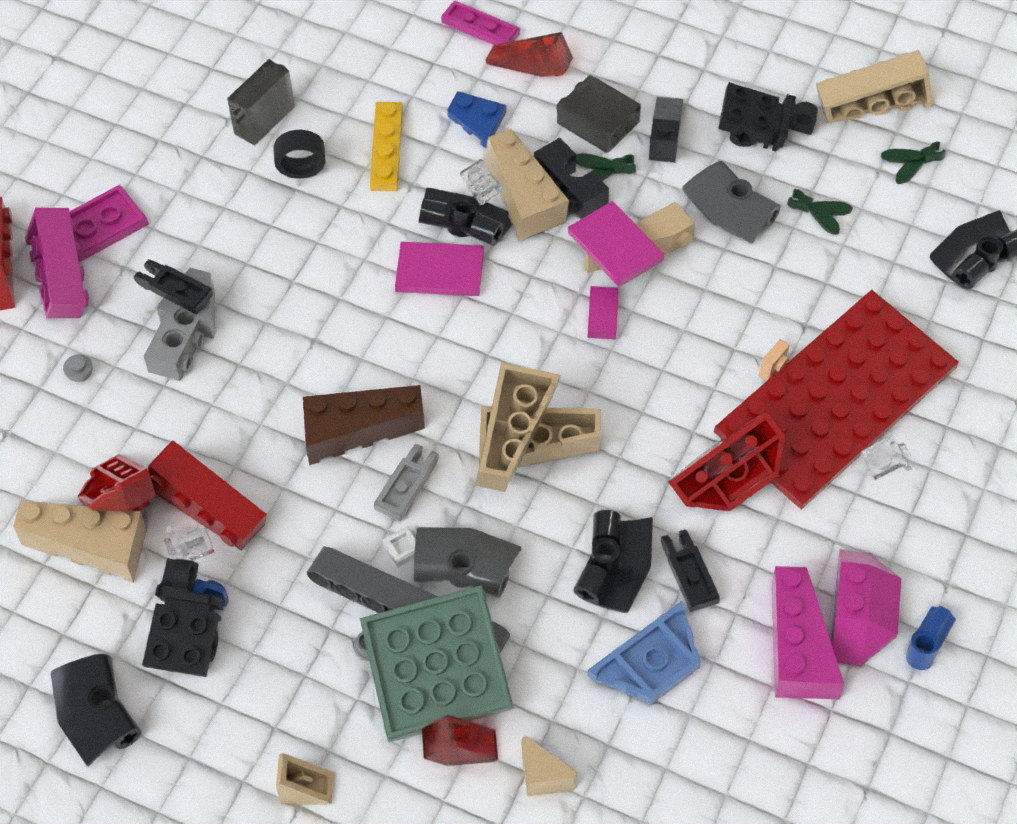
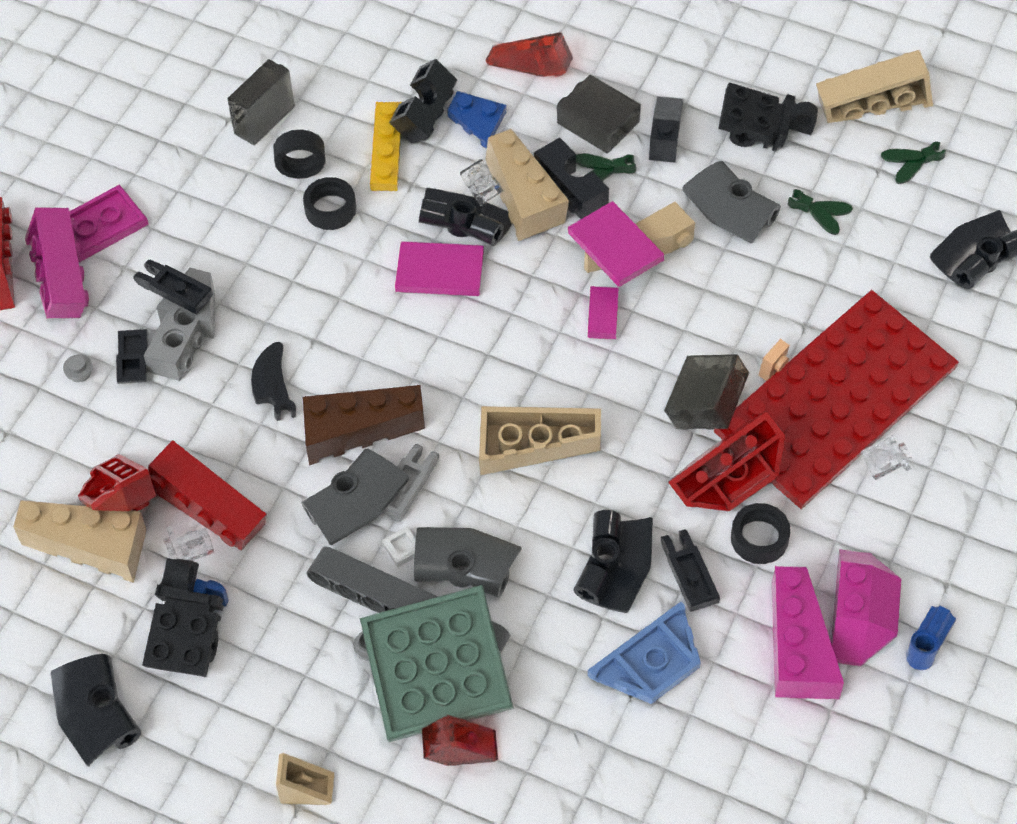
(130, 356): none -> black slope
(268, 381): none -> black piece
(329, 219): none -> black tyre
(371, 487): none -> dark grey panel
(416, 117): none -> black arch
(479, 24): dark pink tile -> none
(515, 415): tan wedge -> none
(544, 771): tan slope -> none
(707, 392): none -> clear smoke brick
(764, 513): none -> black tyre

